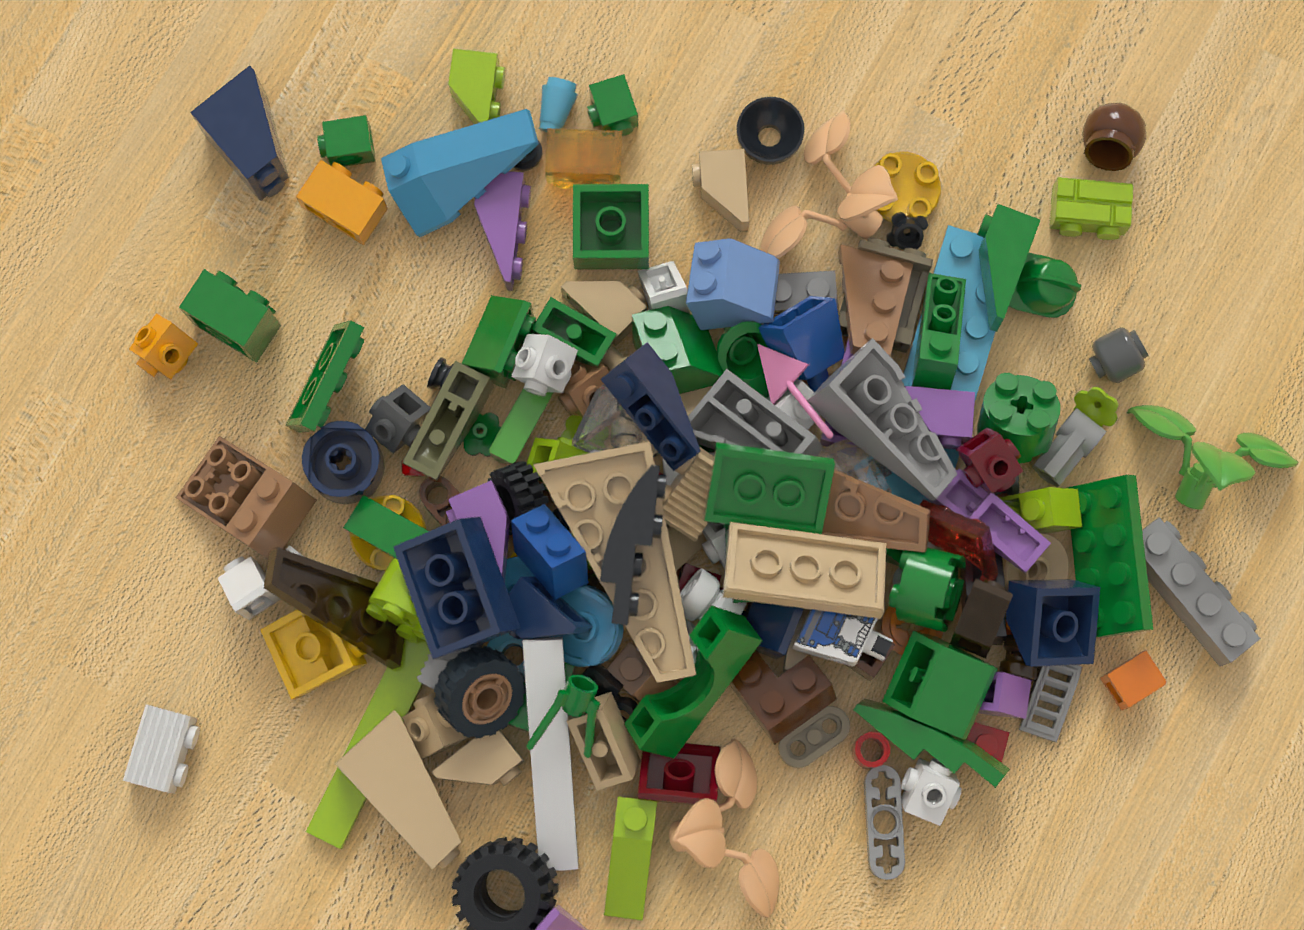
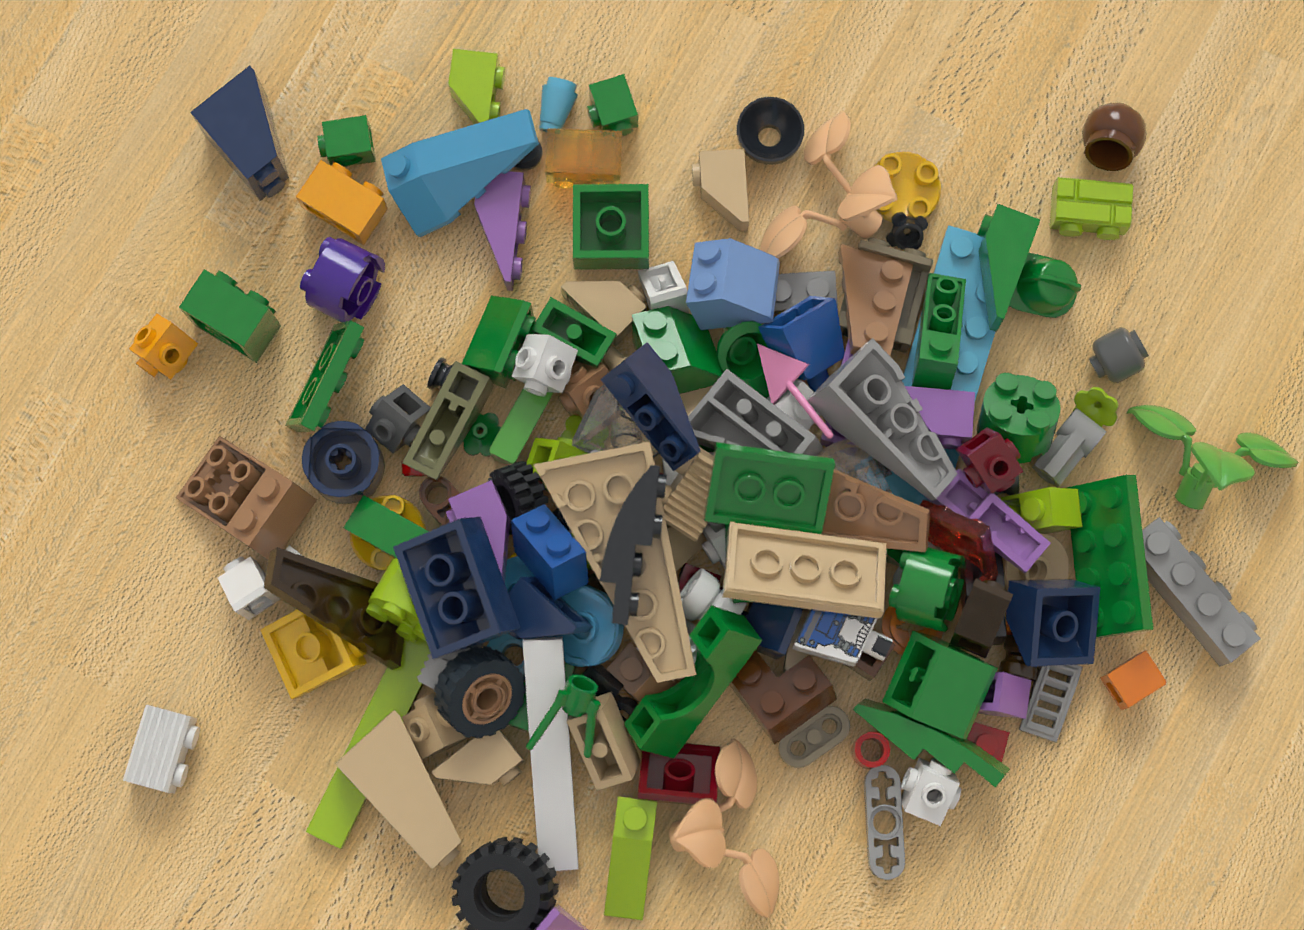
(342, 280): none -> dark purple brick

